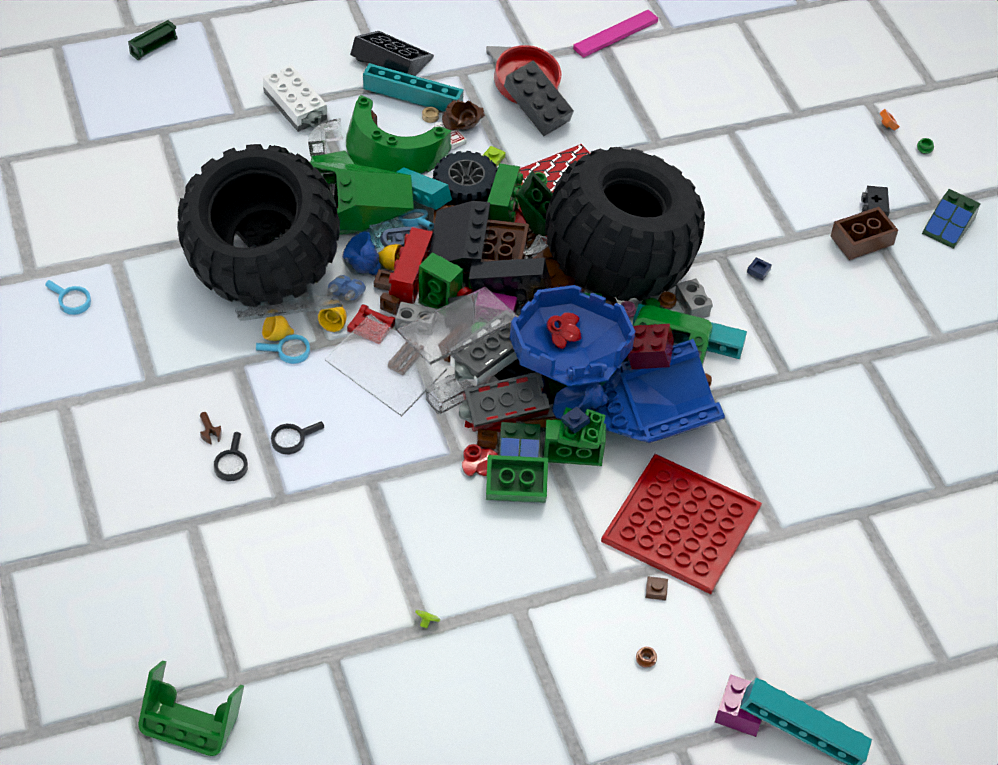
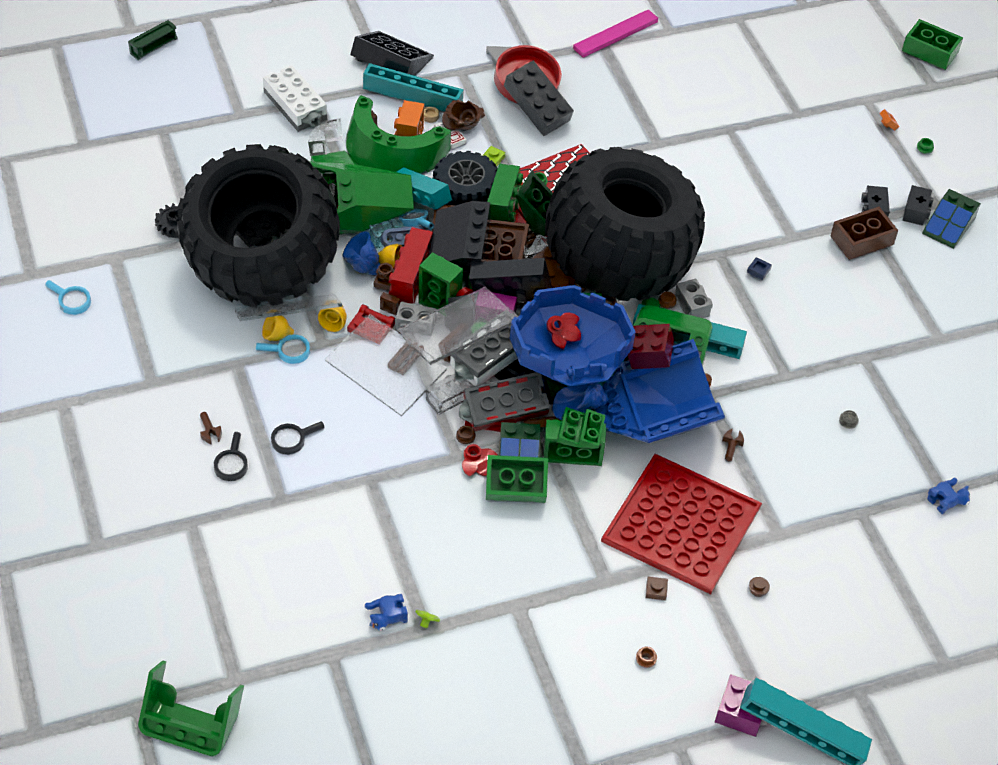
(167, 220): none -> black gear
(344, 286): medium blue piece -> none
(384, 271): none -> reddish brown plate
(391, 611): none -> blue animal
(410, 119): none -> orange brick
(465, 435): none -> reddish brown plate
(486, 438): reddish brown plate -> none
(575, 419): dark blue plate -> none
(629, 308): bright pink plate -> none
(732, 443): none -> reddish brown bar
(759, 586): none -> reddish brown plate
(848, 419): none -> clear smoke plate
(917, 205): none -> black brick
(932, 44): none -> green brick
(947, 496): none -> blue animal

